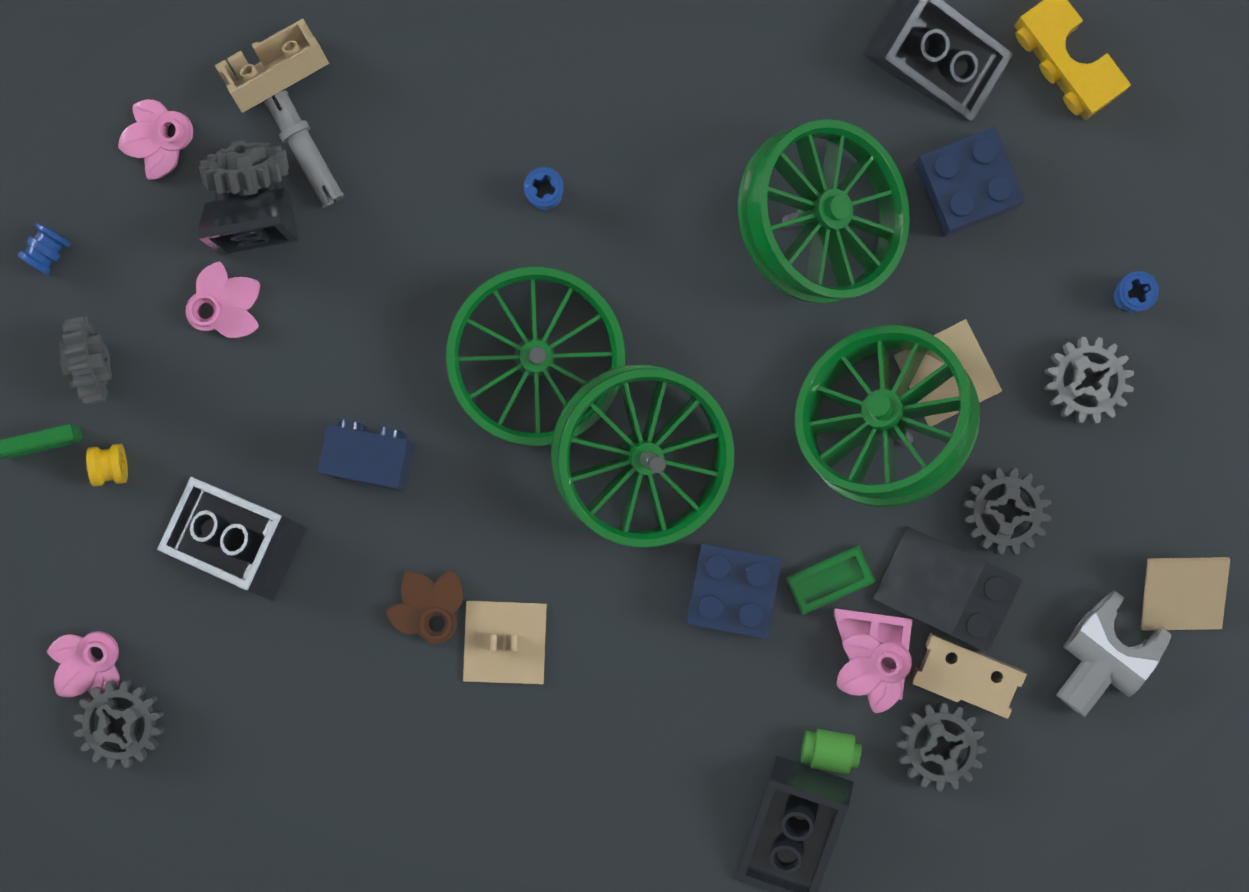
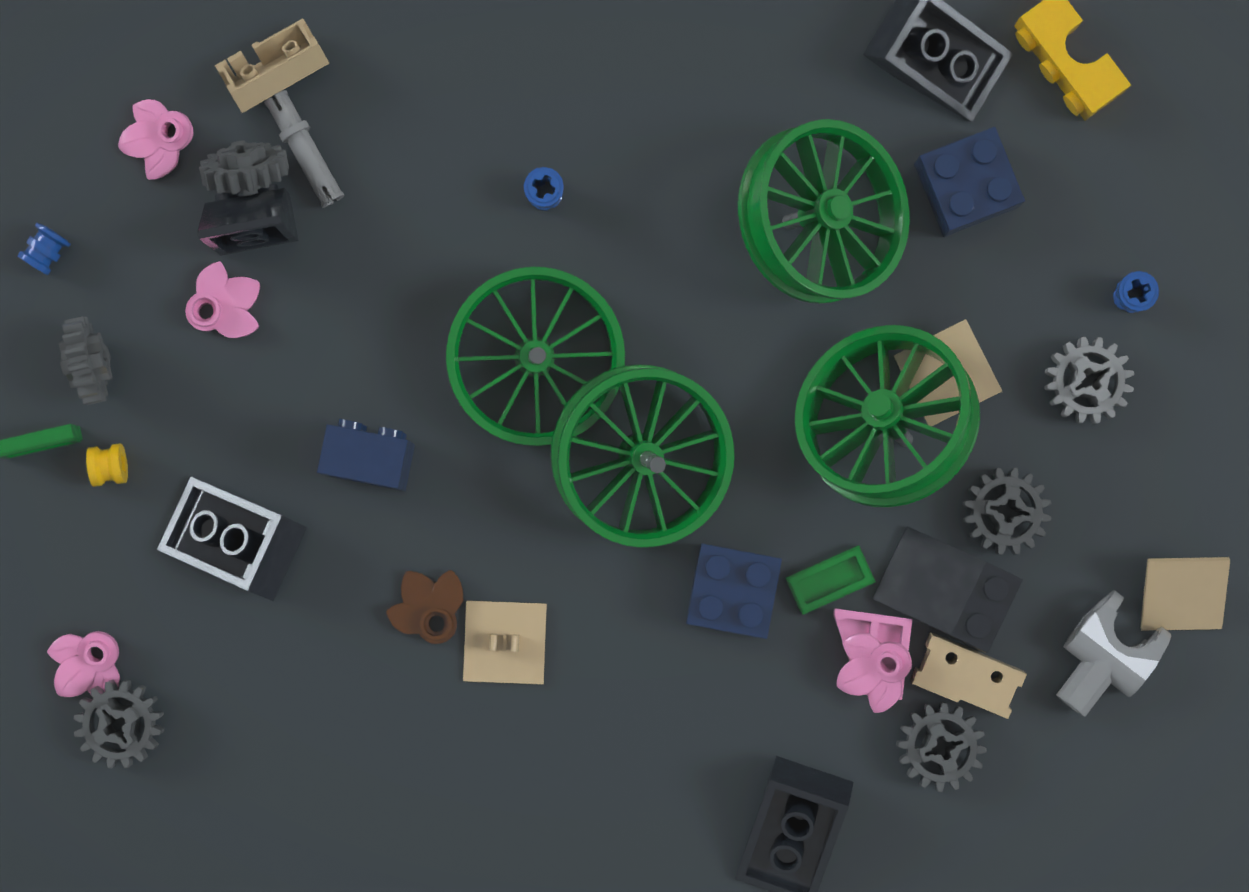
(830, 751): bright green brick -> none

